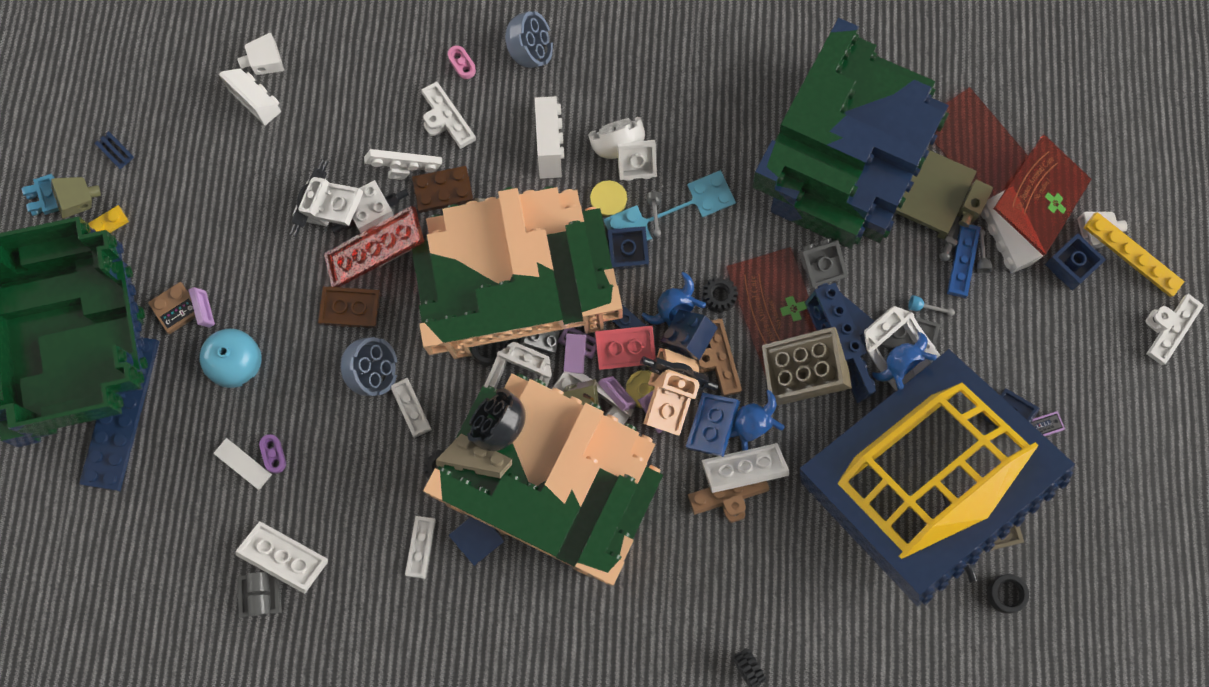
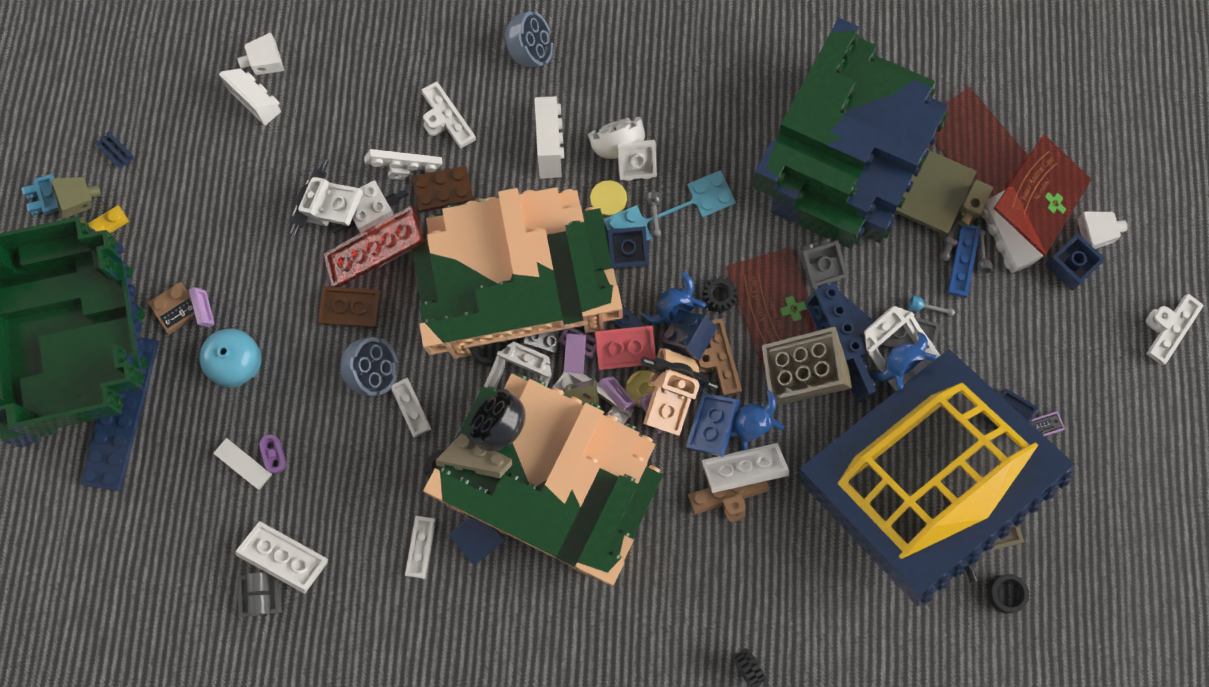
(461, 63): bright pink plate -> none
(1133, 254): yellow plate -> none

